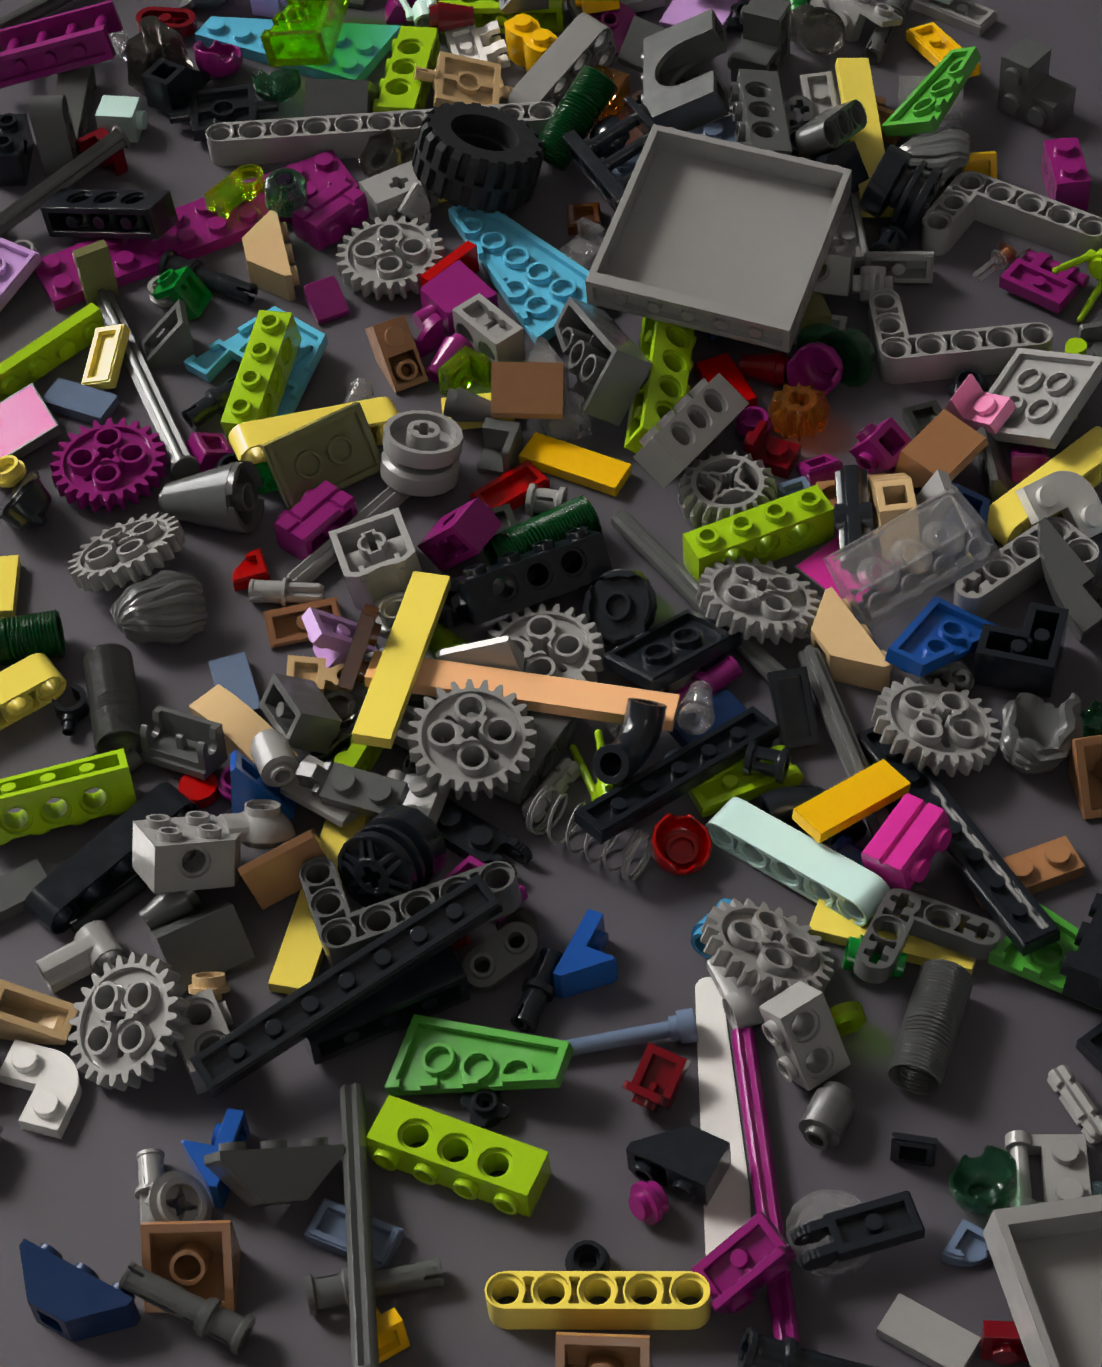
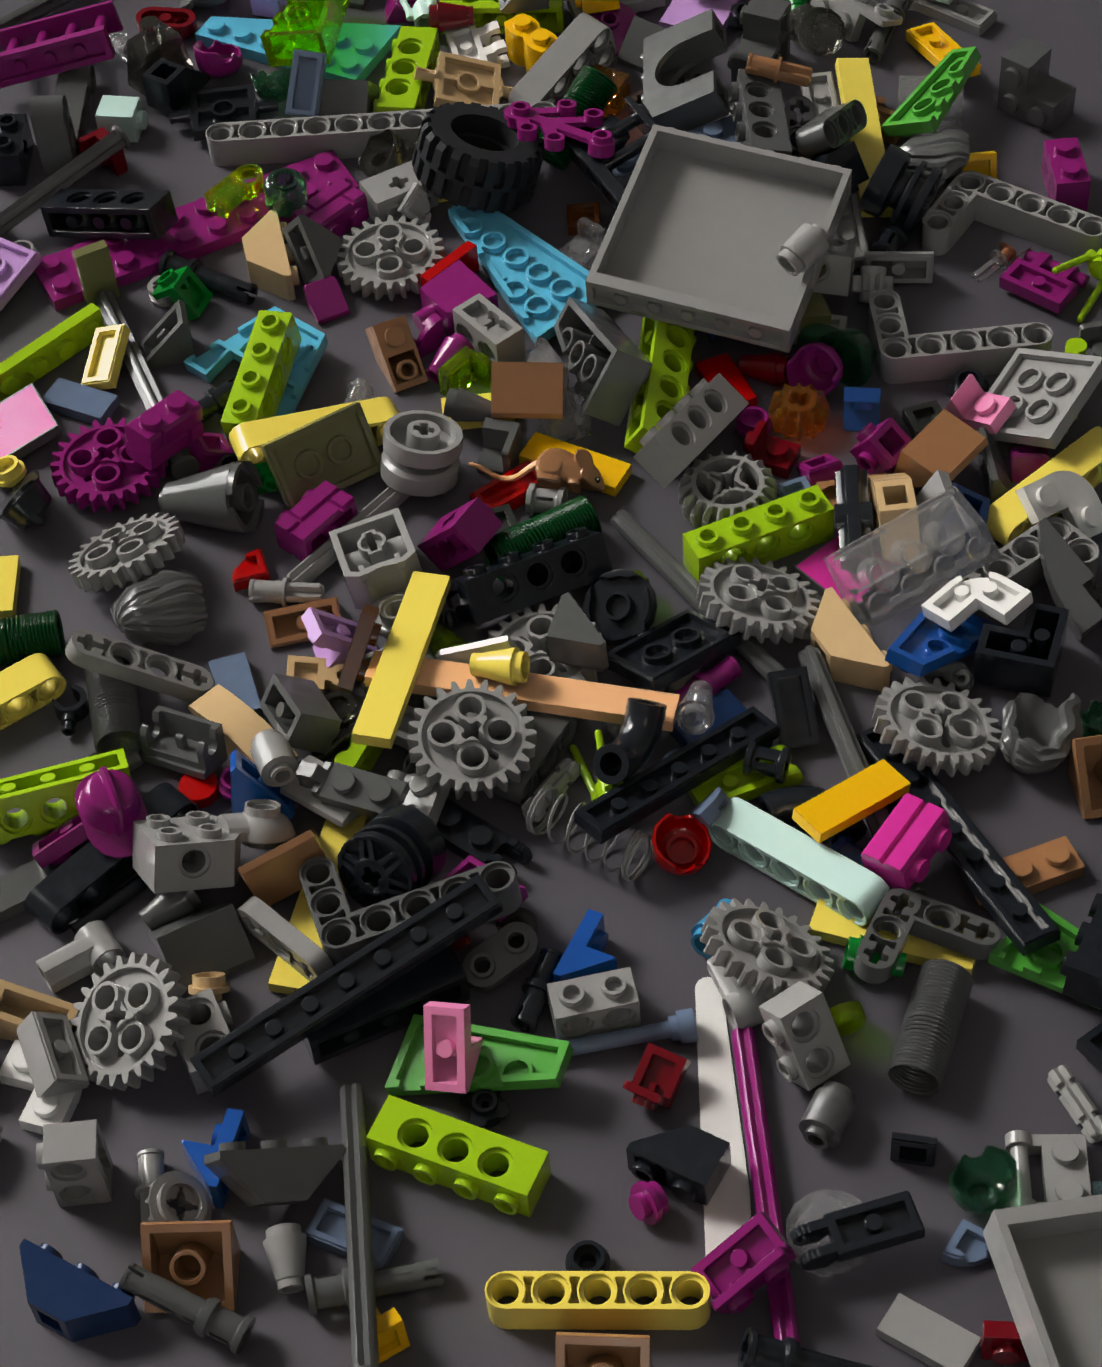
(51, 1054): none -> light grey slope
(58, 844): none -> magenta plate
(76, 1163): none -> light grey brick
(107, 807): none -> magenta piece
(140, 662): none -> light grey beam
(164, 430): none -> magenta brick
(283, 938): none -> light grey beam
(286, 1254): none -> light grey cone
(306, 83): none -> sand blue tile
(312, 248): none -> dark grey slope
(449, 1047): none -> bright pink slope
(504, 665): none -> light yellow cone
(526, 119): none -> magenta plant
(558, 469): none -> medium nougat animal
(574, 638): none -> dark grey slope
(594, 1004): none -> light grey brick
(709, 809): none -> sand blue tile
(778, 70): none -> medium nougat axle
(803, 248): none -> light grey brick
(861, 407): none -> blue slope
(992, 595): none -> white plate

